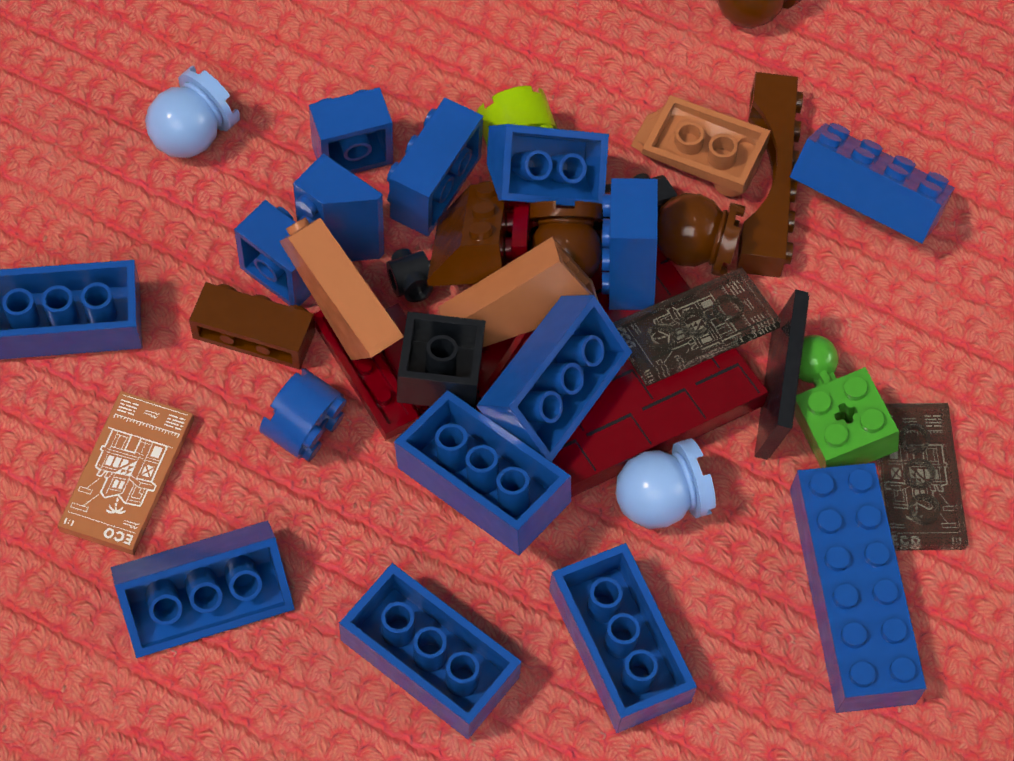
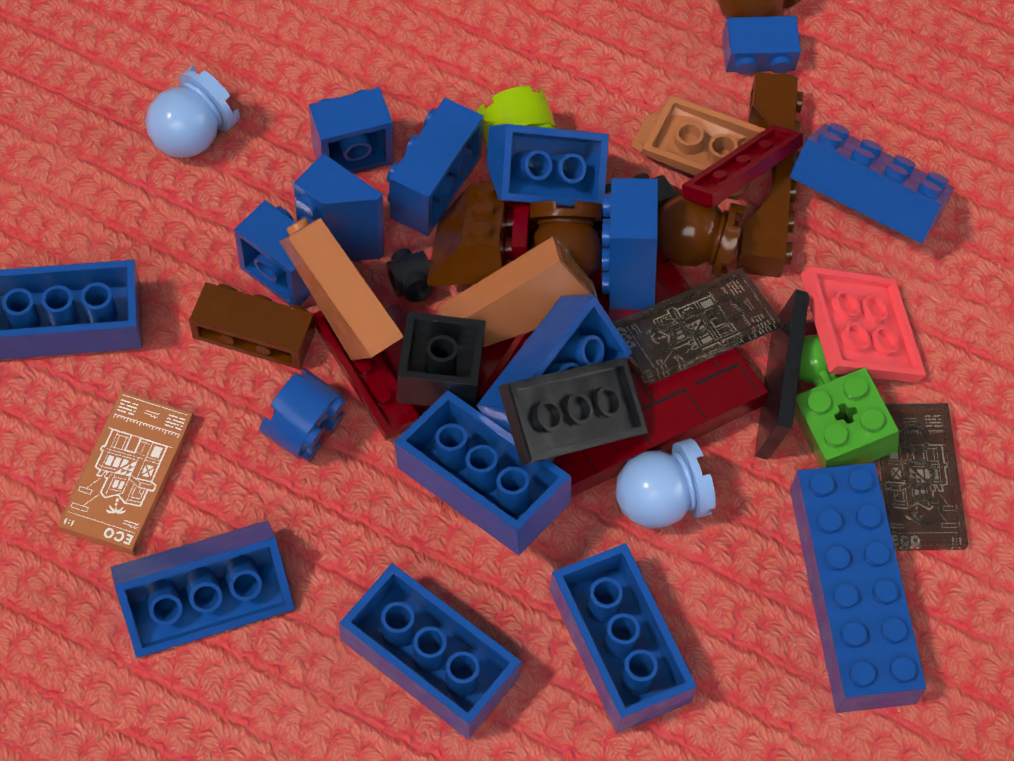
(572, 410): none -> black tile
(742, 166): none -> dark red plate
(761, 44): none -> blue brick
(862, 324): none -> coral plate

